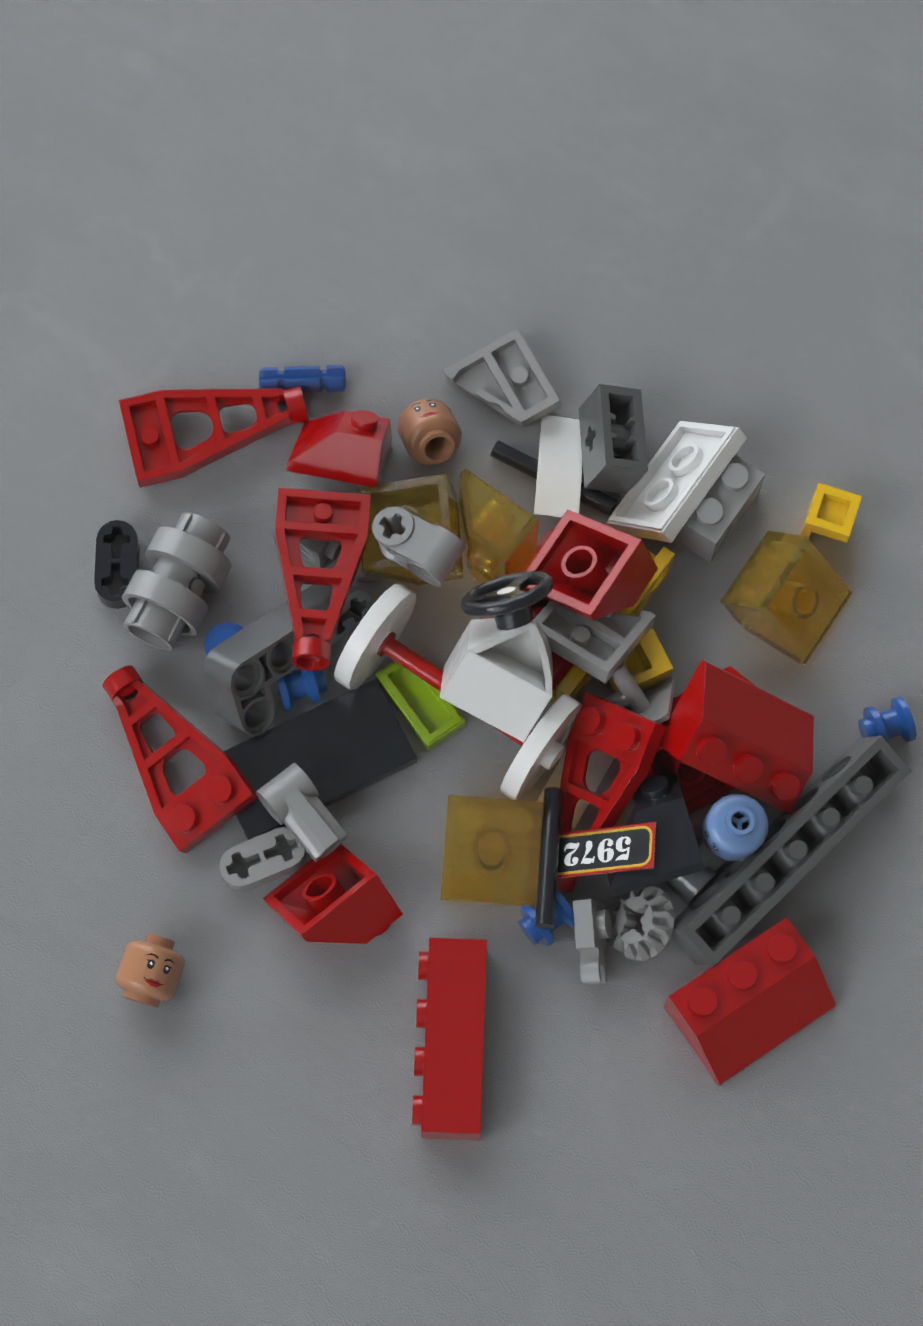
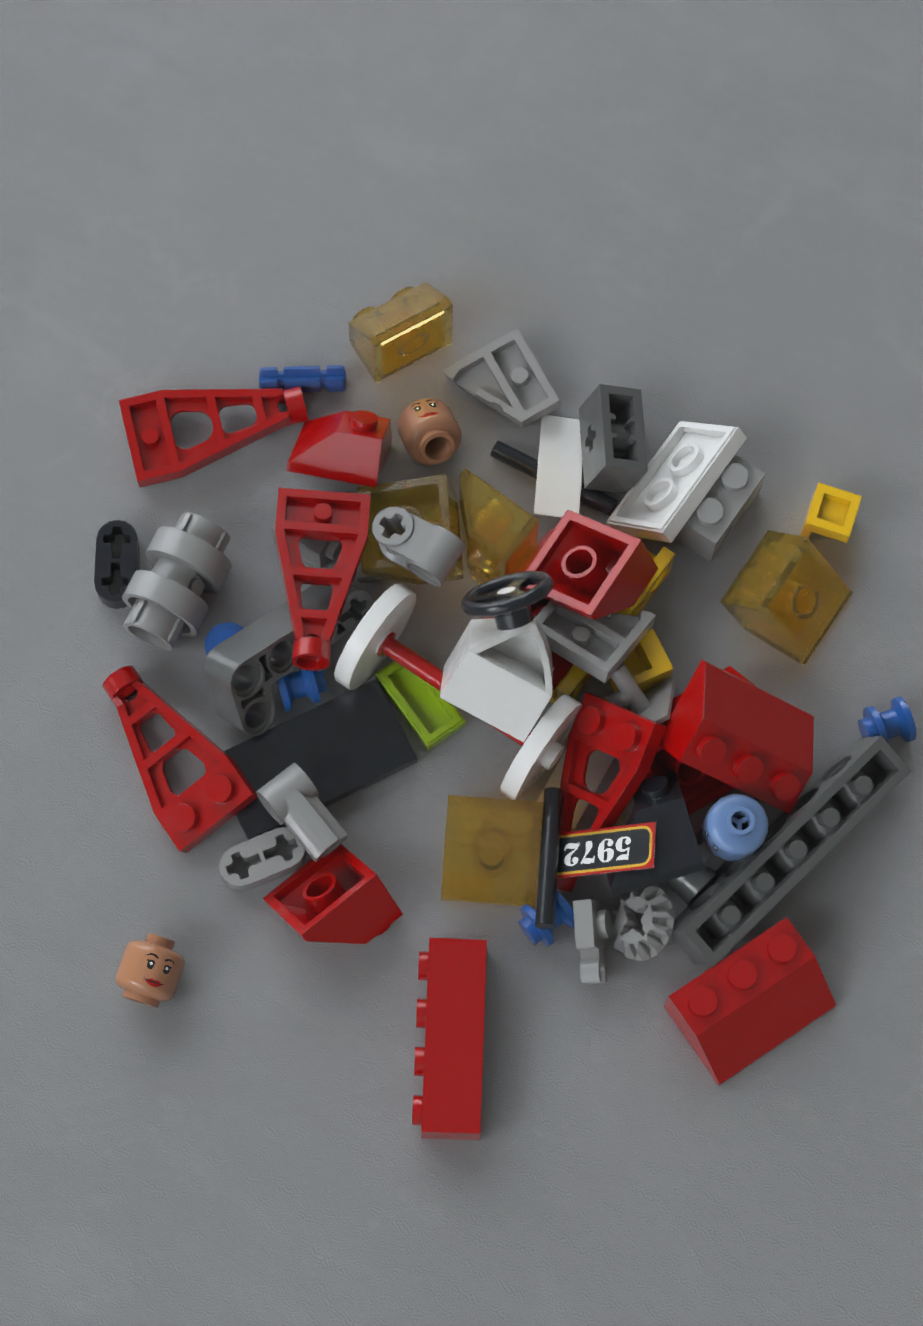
(402, 330): none -> clear yellow slope

